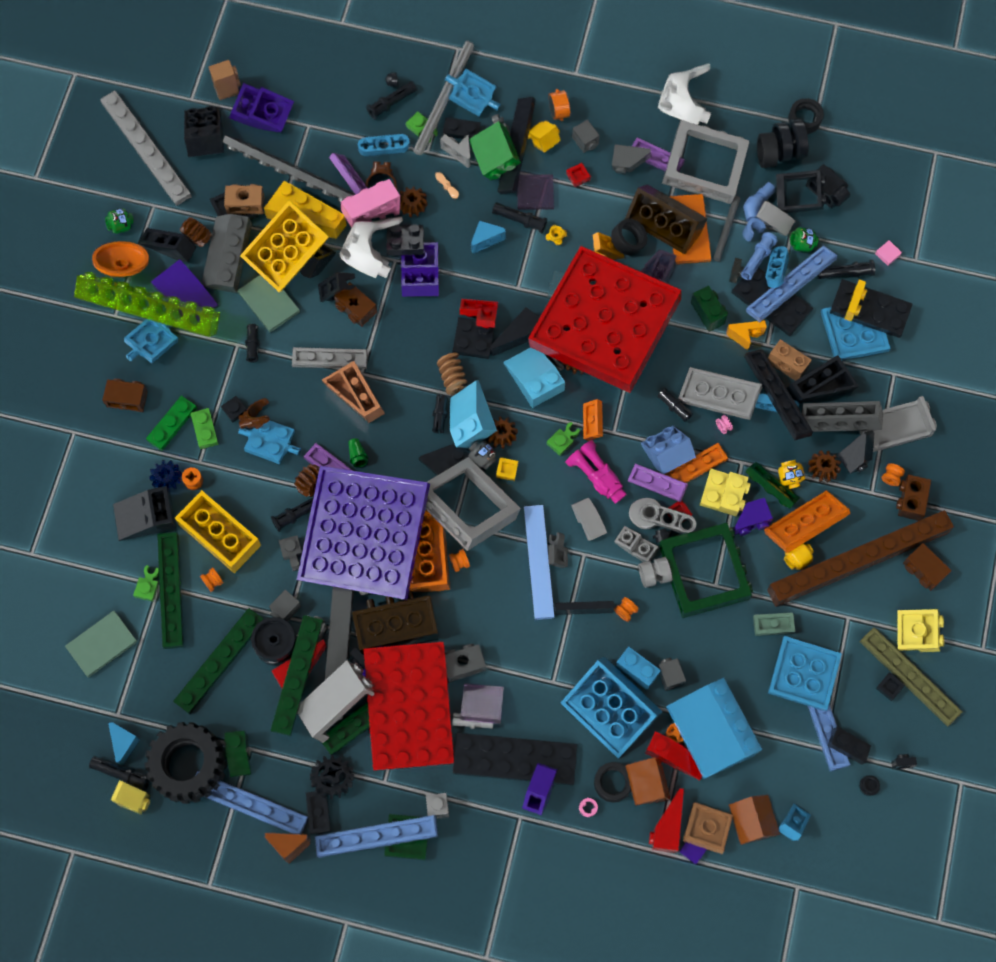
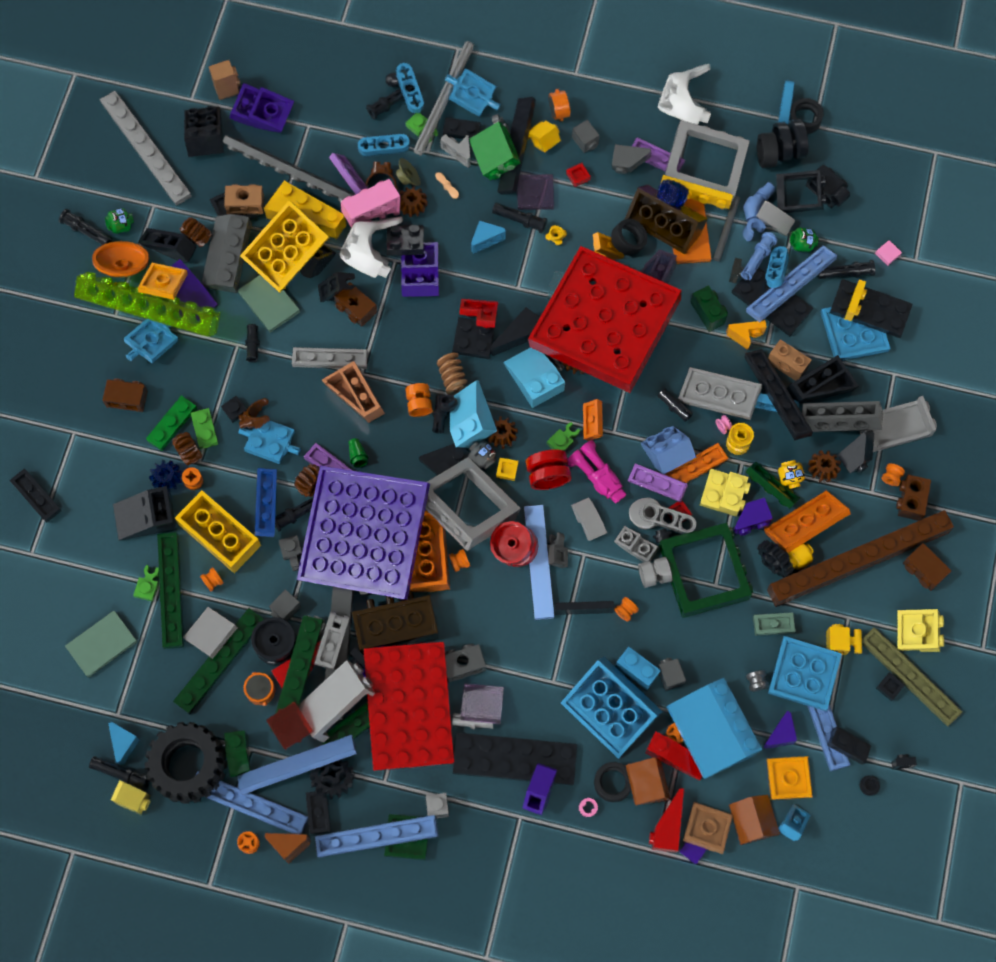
(35, 495): none -> black plate
(78, 224): none -> black pin
(162, 281): none -> light orange tile
(187, 448): none -> reddish brown gear
(210, 632): none -> light grey tile
(245, 839): none -> orange wheel
(259, 688): none -> piece
(265, 502): none -> blue plate
(289, 725): none -> clear red piece
(296, 764): none -> medium blue tile
(331, 641): none -> light grey plate
(407, 173): none -> olive piece
(410, 80): none -> dark azure beam
(418, 397): none -> orange wheel
(448, 403): none -> black plate
(503, 545): none -> red wheel
(548, 469): none -> red wheel
(672, 193): none -> clear blue gear
(704, 194): none -> yellow plate
(739, 438): none -> yellow wheel
(757, 680): none -> flat silver wheel
(775, 558): none -> black gear
(783, 734): none -> dark purple slope
(786, 101): none -> dark azure beam
(789, 778): none -> light orange tile
(839, 639): none -> yellow brick

